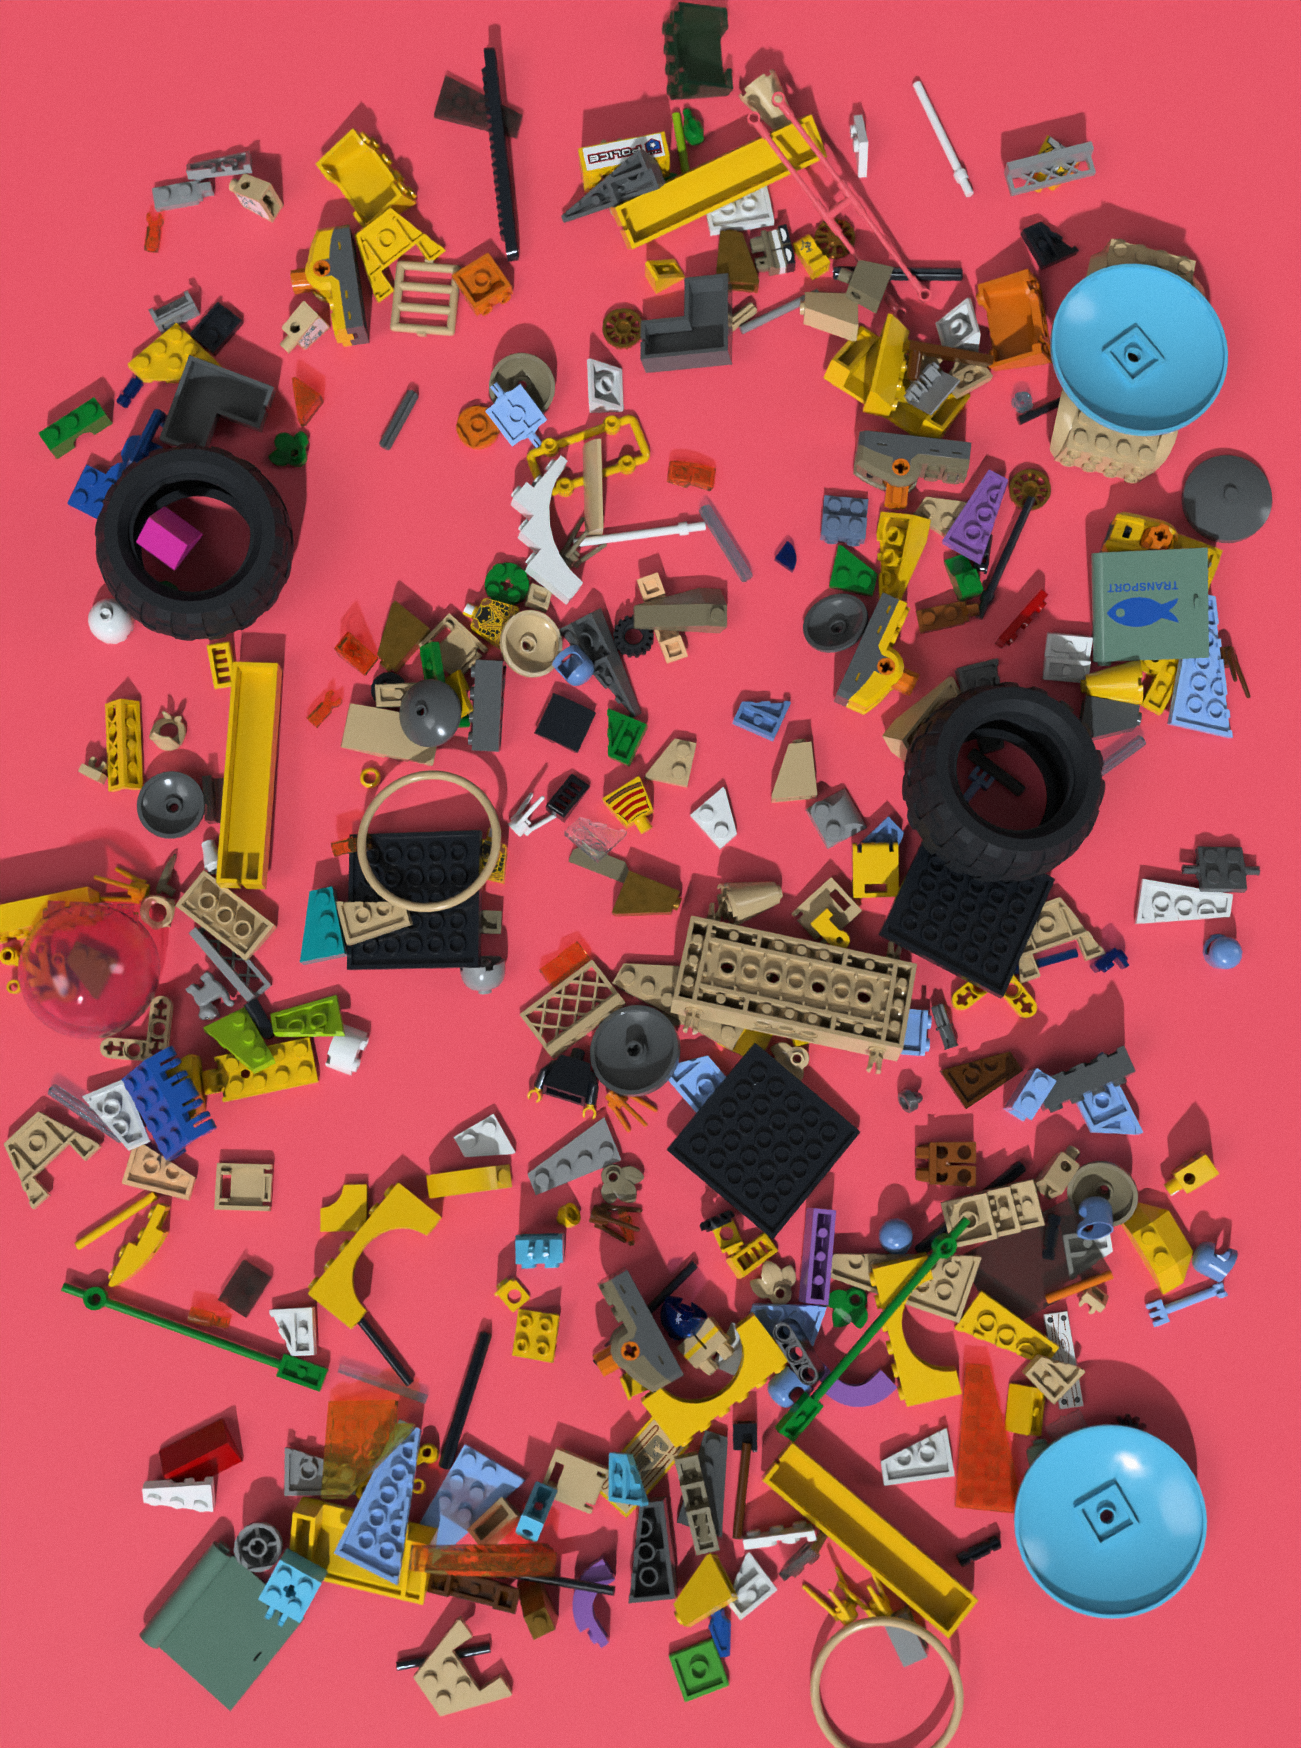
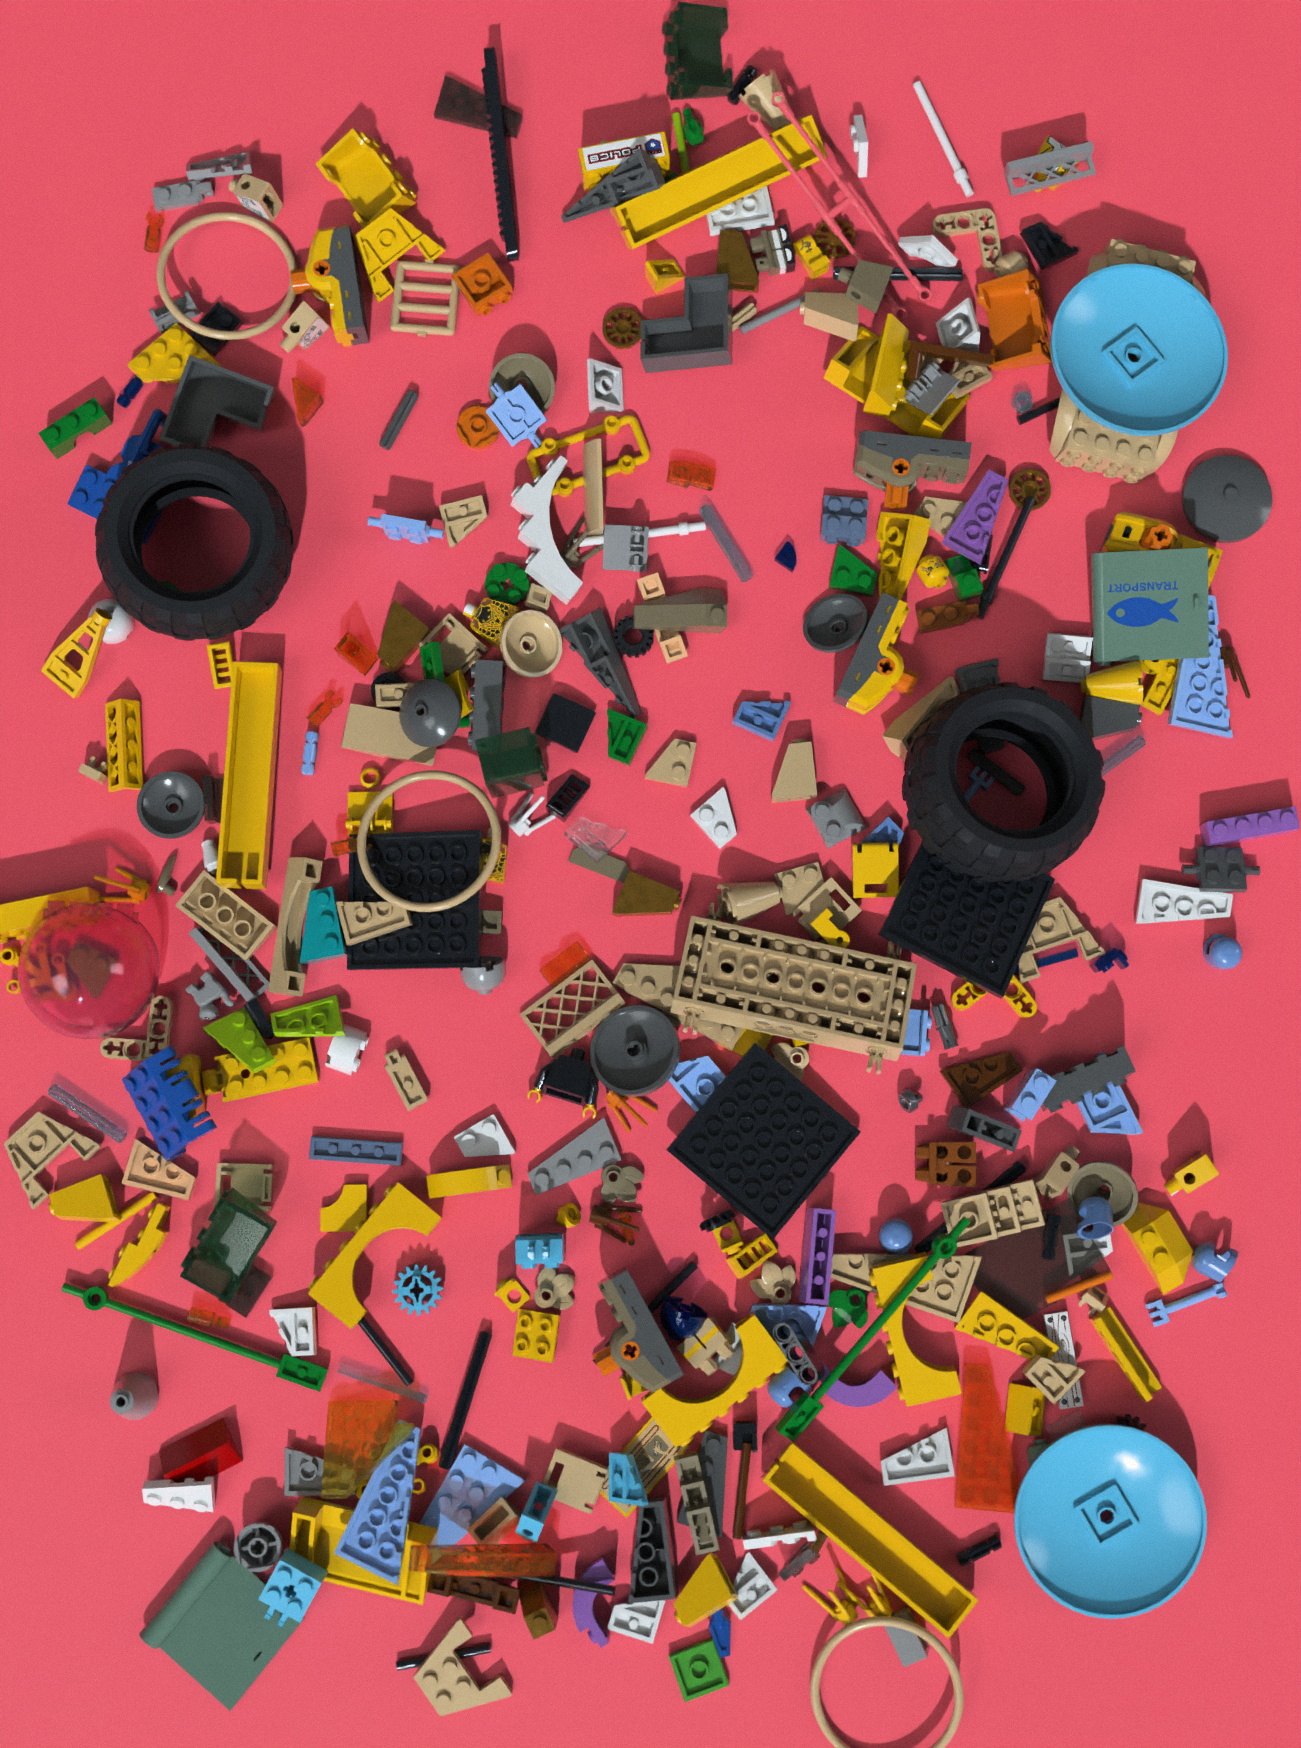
(61, 671): none -> yellow plate
(86, 1201): none -> yellow slope
(119, 1113): white wing -> none
(134, 1396): none -> cone
(150, 900): tan piece -> none
(166, 742): tan piece -> none
(168, 537): dark pink slope -> none
(209, 332): none -> tan piece
(228, 1245): none -> windscreen
(286, 969): none -> tan arch
(288, 447): green plate -> none
(309, 753): none -> light blue axle
(356, 806): none -> yellow hinge
(356, 1150): none -> sand blue tile
(400, 527): none -> light blue plate
(405, 1080): none -> tan hinge
(428, 1289): none -> medium azure gear
(462, 518): none -> tan wing
(511, 762): none -> clear green windscreen
(558, 1288): none -> tan plate
(577, 668): medium blue helmet -> none
(625, 547): none -> light grey hinge
(631, 805): yellow torso -> none
(636, 1619): none -> white wing
(744, 80): none -> black axle
(798, 885): none -> tan wing
(928, 248): none -> white tile
(932, 571): none -> yellow head
(976, 226): none -> tan beam
(983, 1128): none -> dark grey slope
(1010, 263): none -> tan head
(1022, 619): red plate -> none
(1125, 1353): none -> yellow fence
(1249, 827): none -> medium lavender brick

